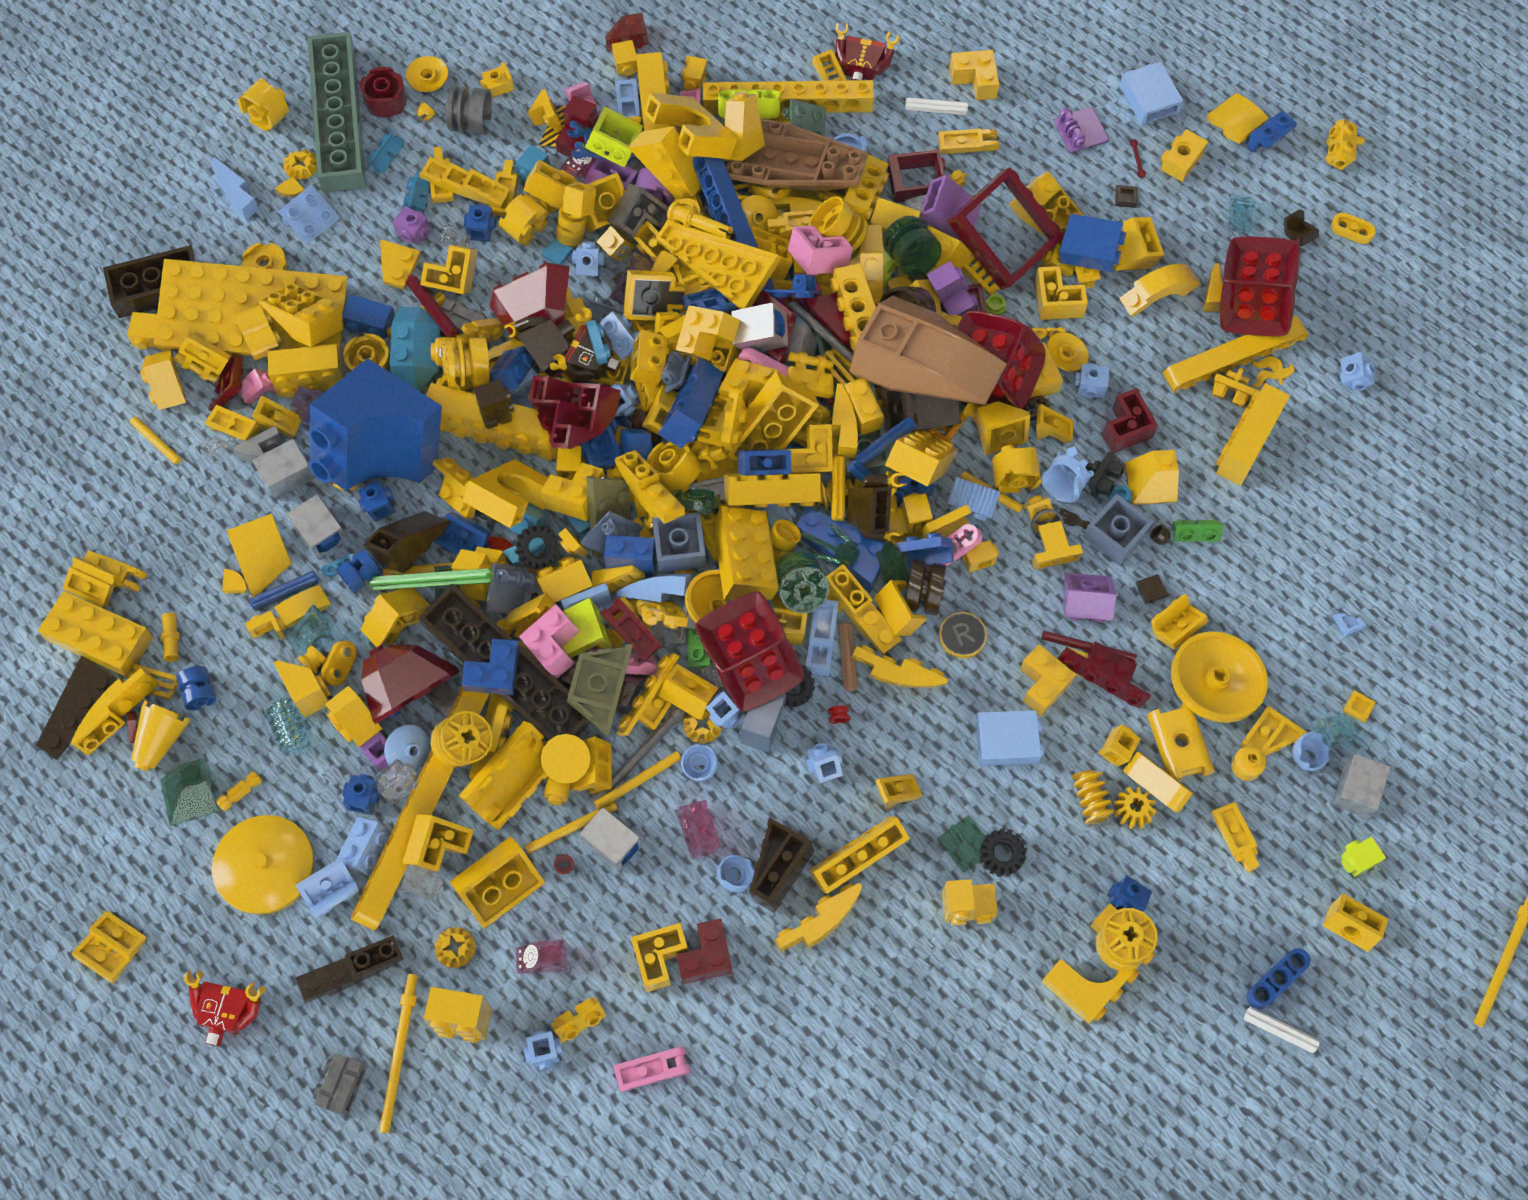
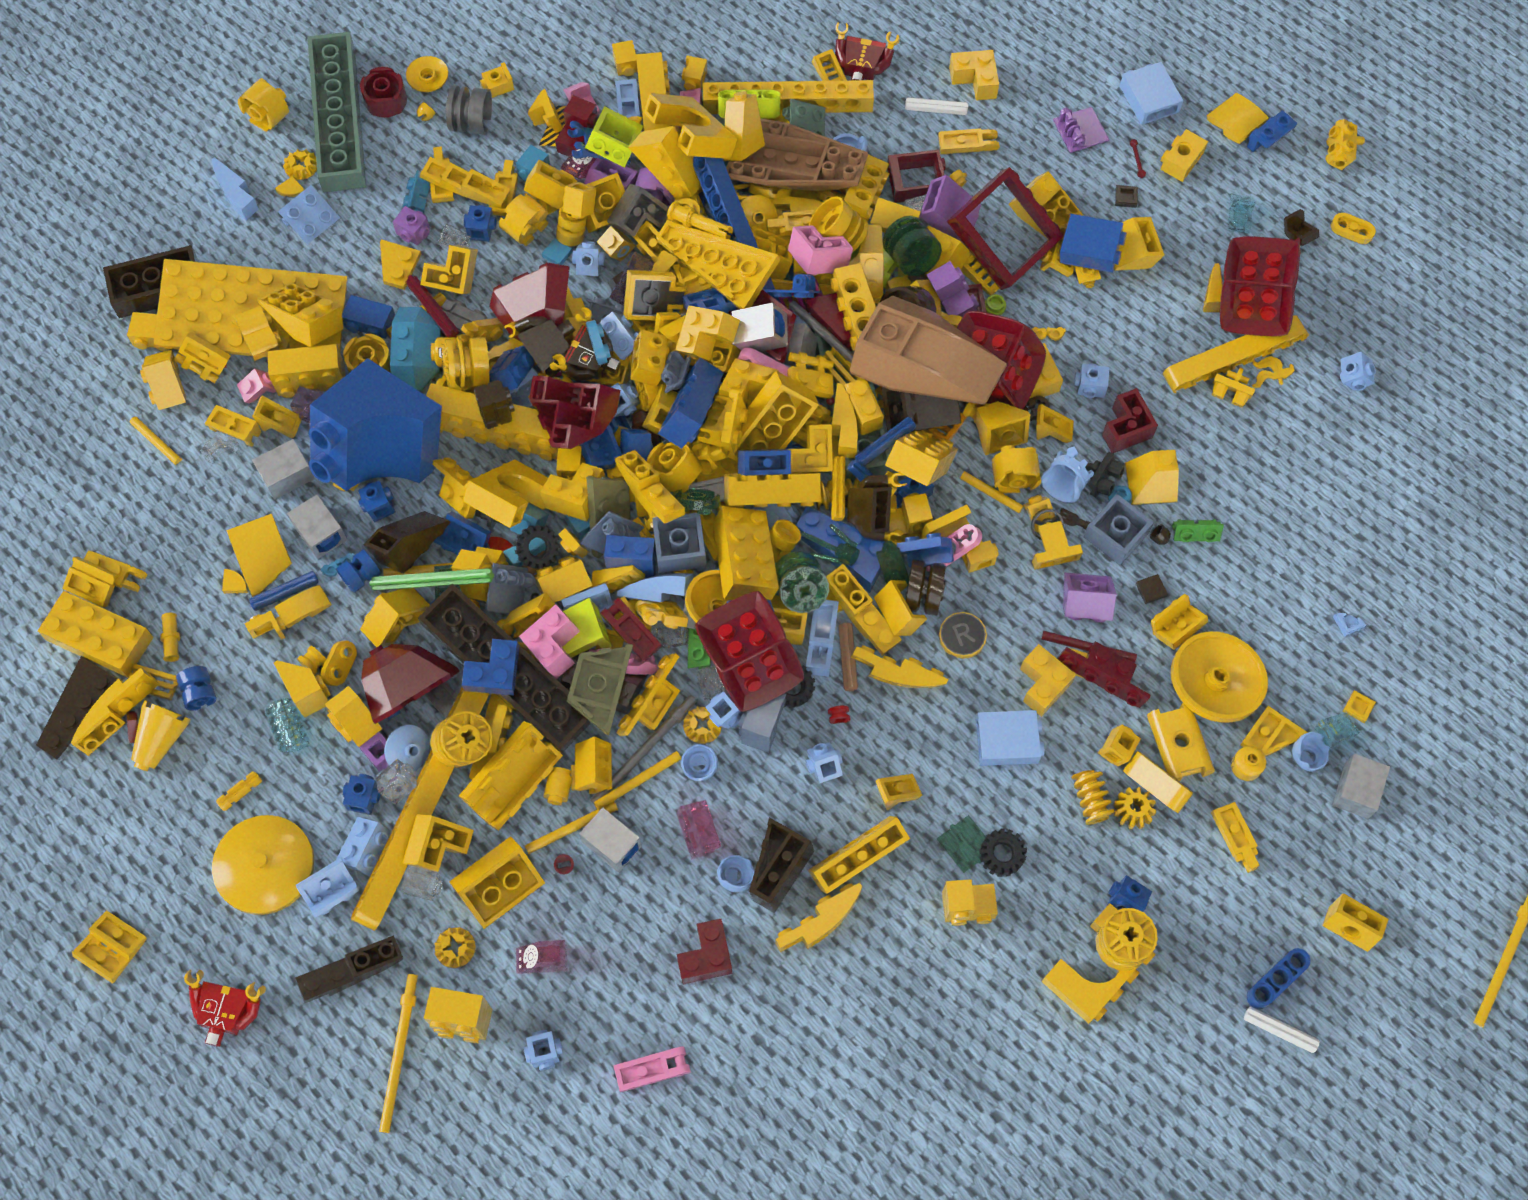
(189, 792): clear green slope -> none
(229, 382): dark red wing -> none
(258, 445): light grey slope -> none
(259, 252): yellow plate -> none
(309, 630): clear light blue slope -> none
(340, 1084): flat silver brick -> none
(389, 144): dark azure hinge -> none
(565, 758): yellow tile -> none
(588, 1015): yellow hinge -> none
(629, 27): clear red slope -> none
(653, 950): yellow brick -> none
(687, 691): yellow panel -> none
(979, 498): light blue brick -> none
(1056, 300): yellow brick -> none
(1071, 346): yellow dish -> none
(1157, 284): yellow arch -> none
(1251, 433): yellow brick -> none
(1361, 856): neon yellow brick -> none

